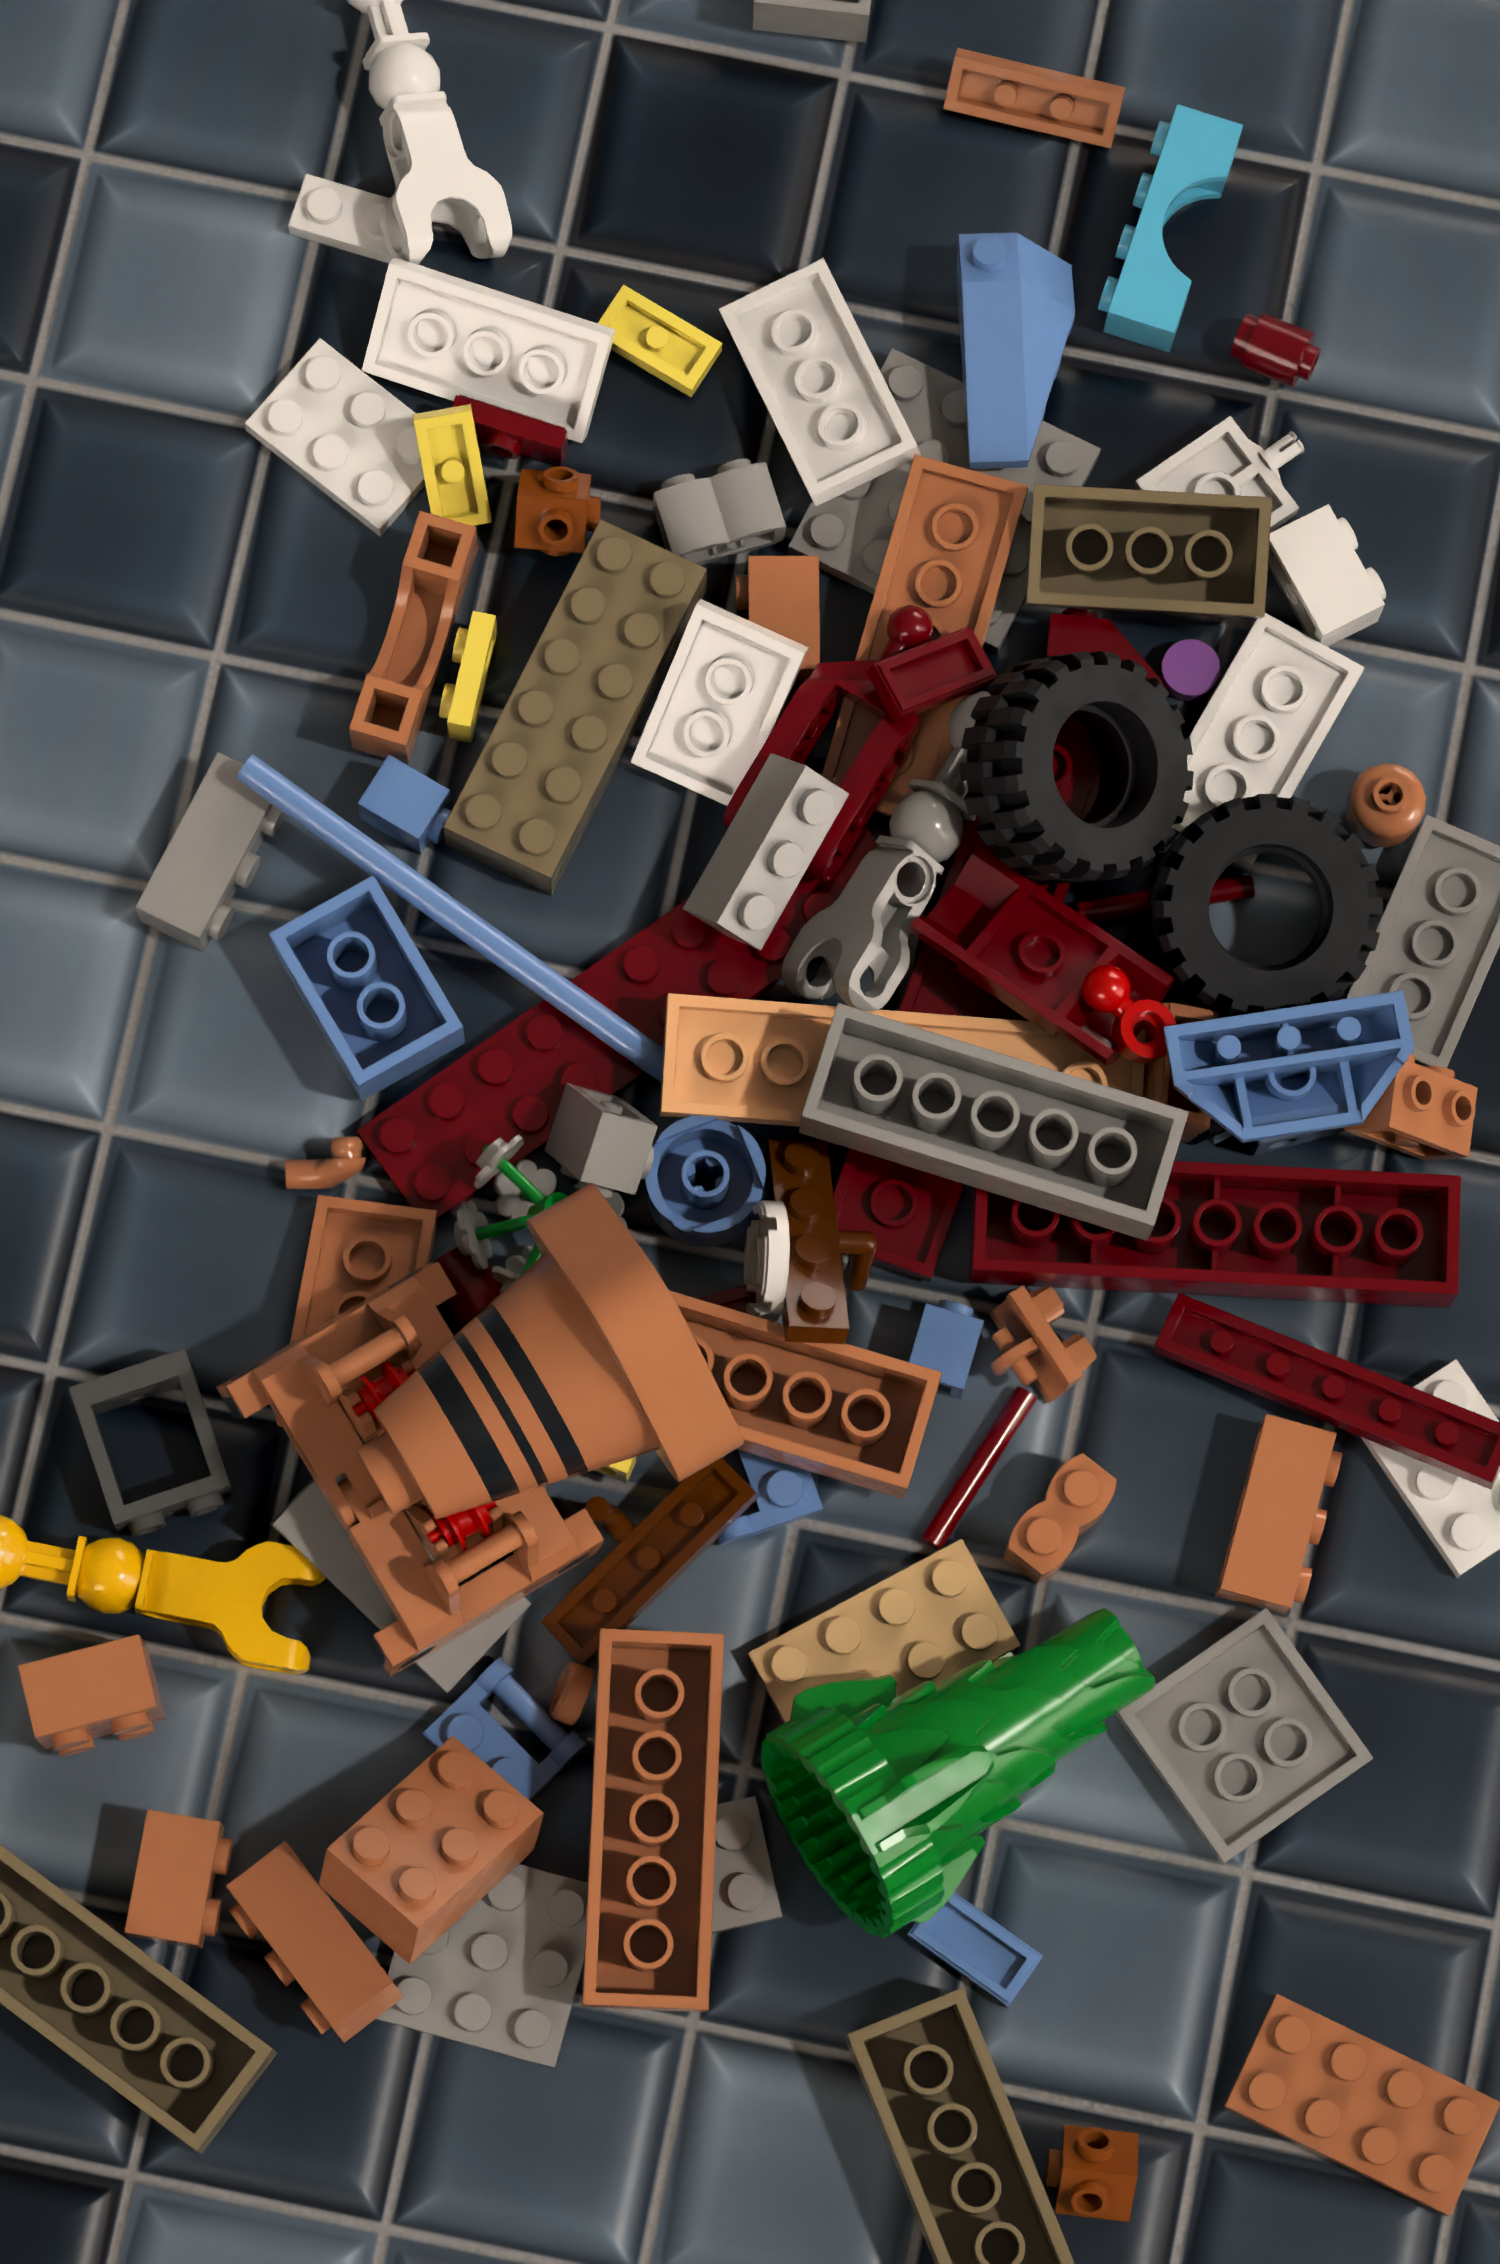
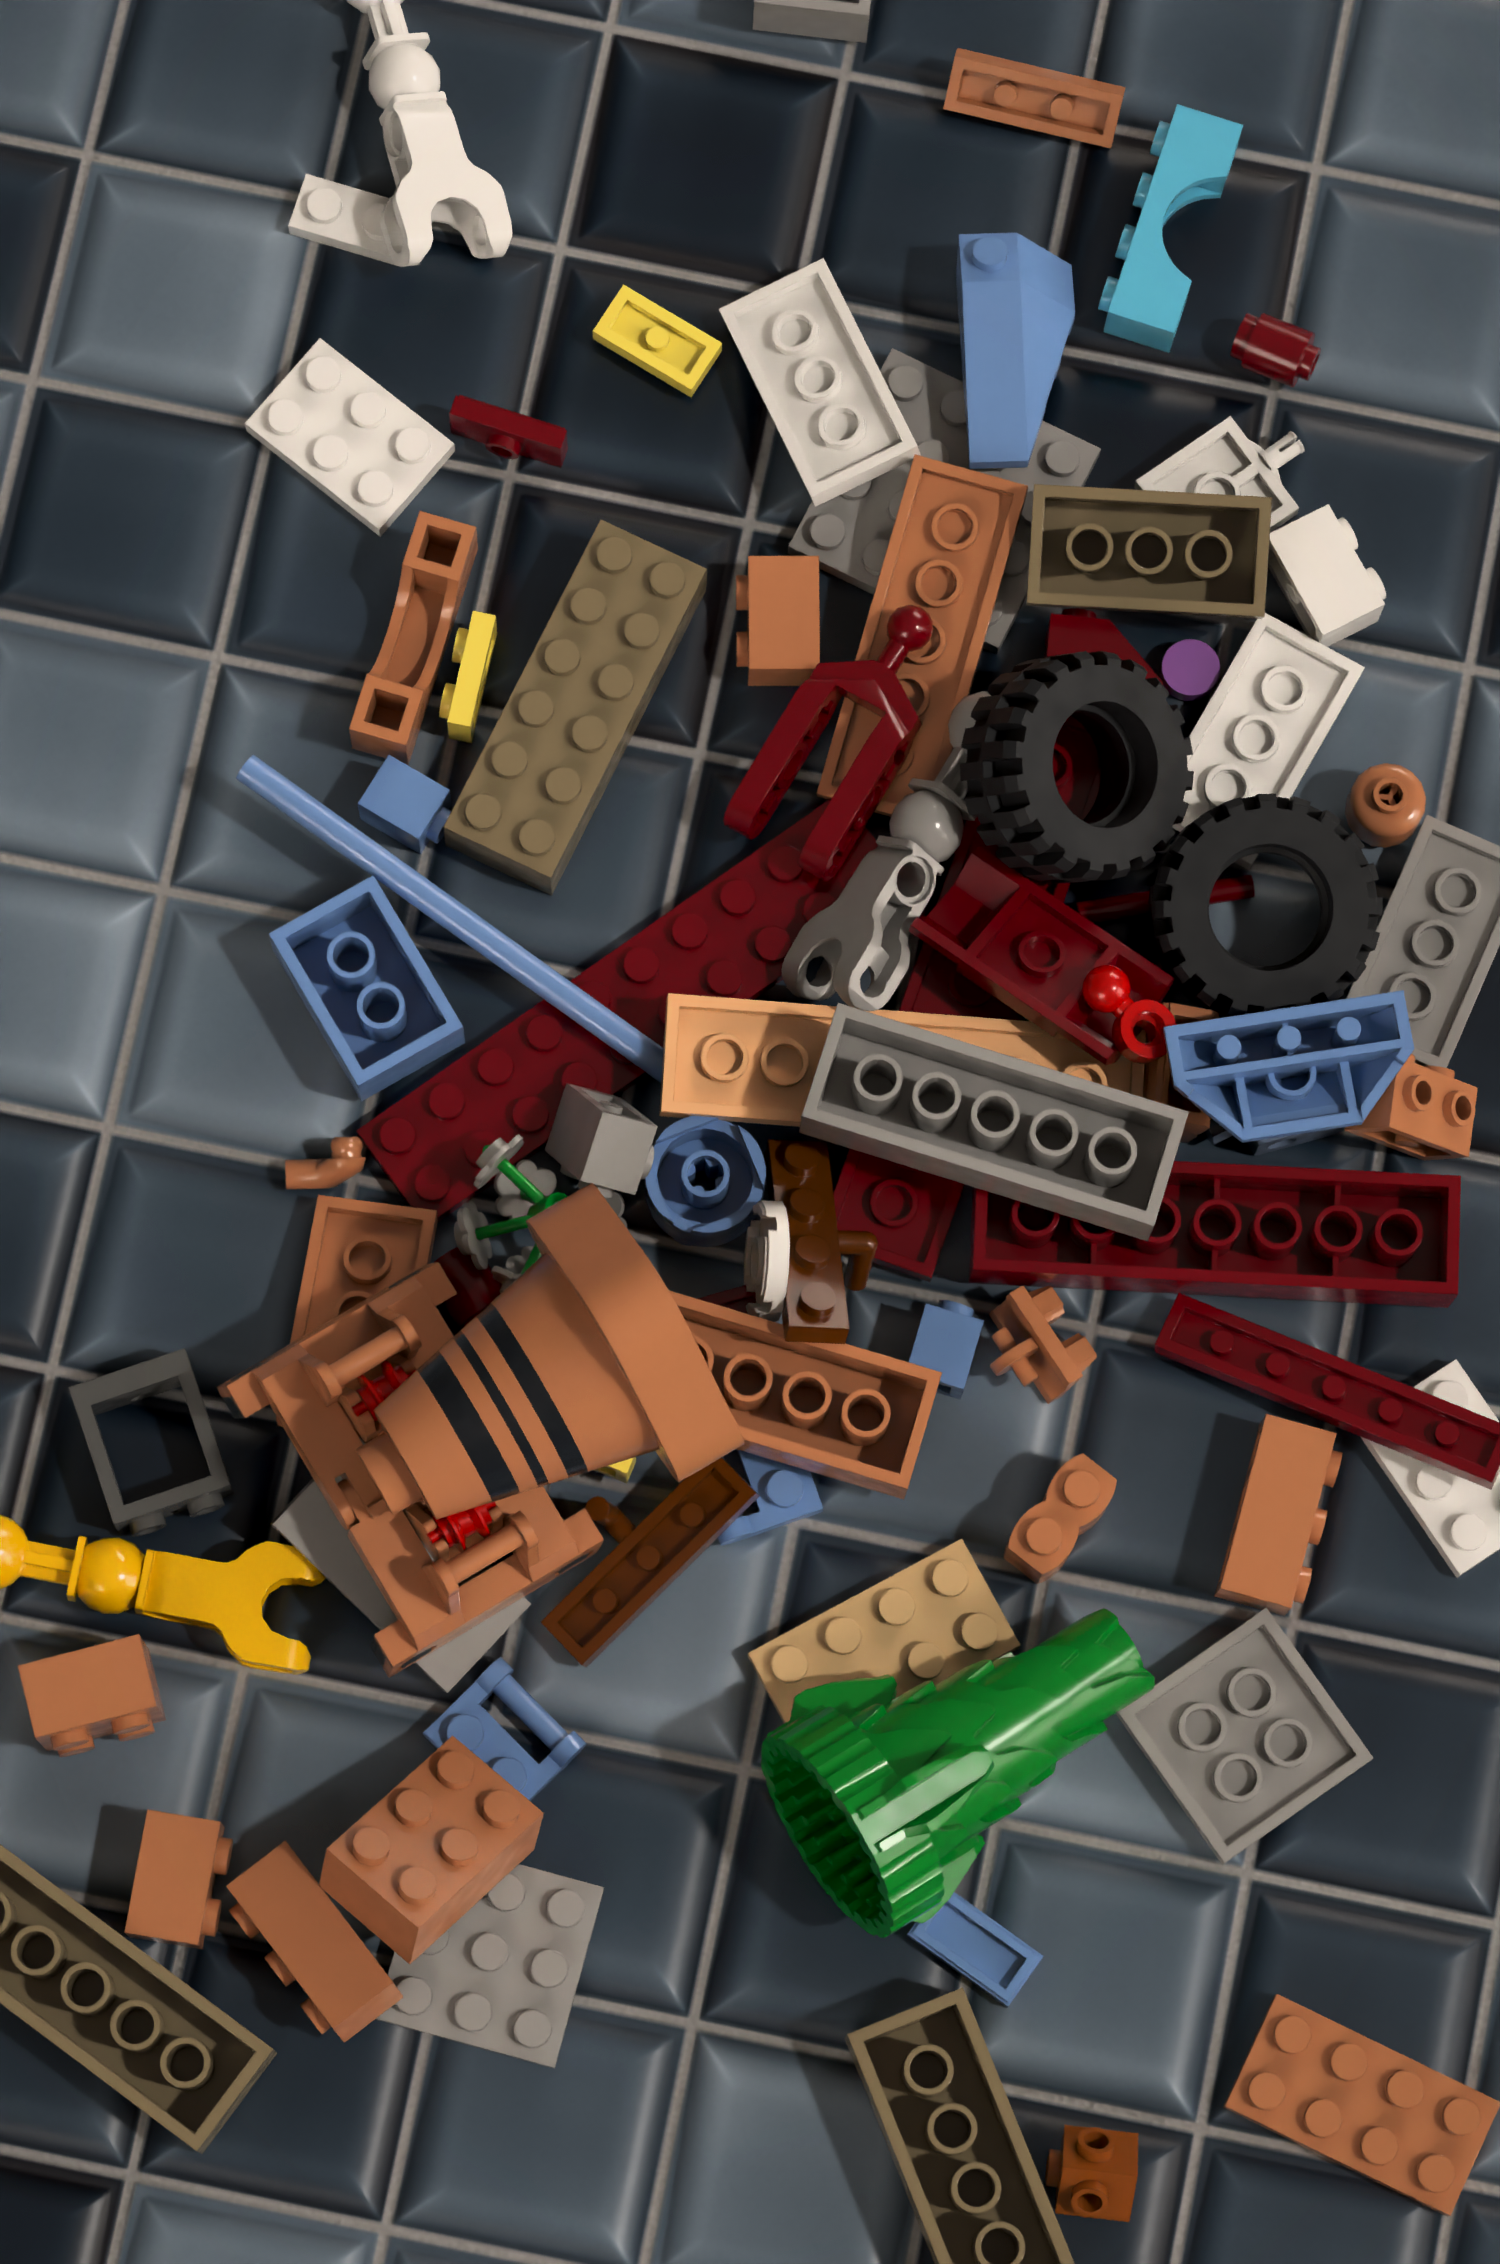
(209, 858): light grey brick -> none
(452, 465): light yellow plate -> none
(487, 347): white plate -> none
(555, 511): dark orange brick -> none
(571, 1693): nougat tile -> none
(653, 1820): nougat brick -> none
(718, 702): white plate -> none
(719, 513): light grey brick -> none
(742, 1870): light grey wing -> none
(766, 851): light grey brick -> none
(931, 674): dark red tile -> none
(978, 1468): dark red bar -> none

